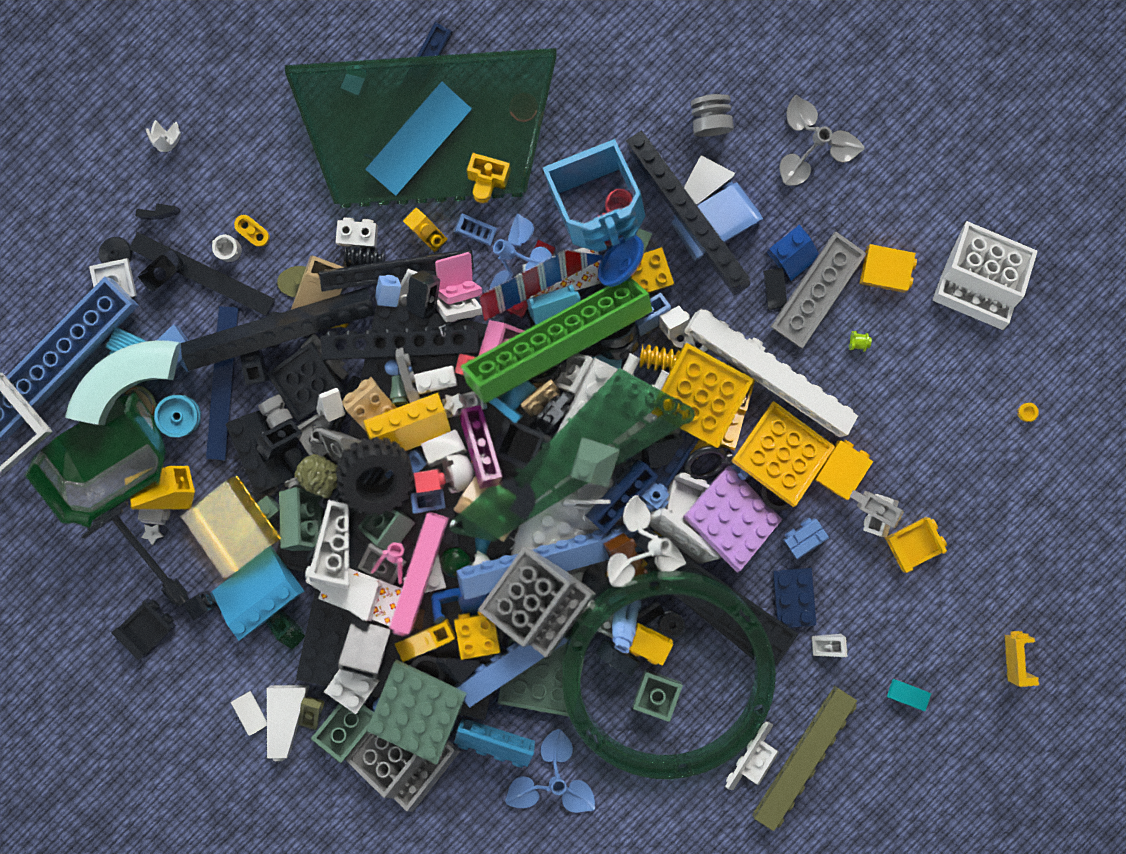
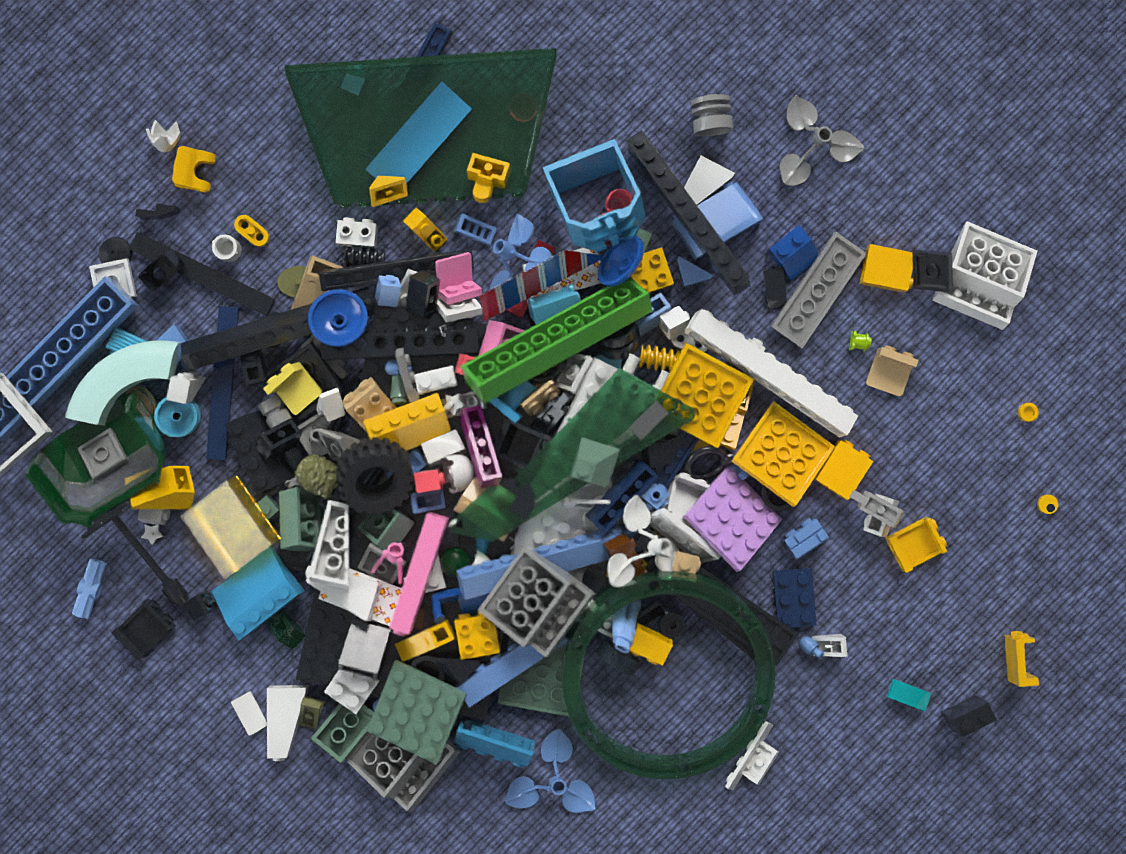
(89, 588): none -> light blue piece
(102, 454): none -> light grey tile
(184, 386): none -> white slope
(185, 165): none -> yellow piece
(294, 387): none -> light yellow bracket
(337, 306): none -> blue dish
(387, 189): none -> yellow slope
(648, 420): none -> dark grey sticker
(657, 695): sand green brick -> none
(686, 562): none -> tan bracket
(690, 273): none -> medium blue slope
(804, 758): olive brick -> none
(810, 647): none -> medium blue cylinder
(890, 370): none -> tan bracket
(932, 270): none -> black plate
(969, 716): none -> black brick
(1047, 504): none -> yellow tile

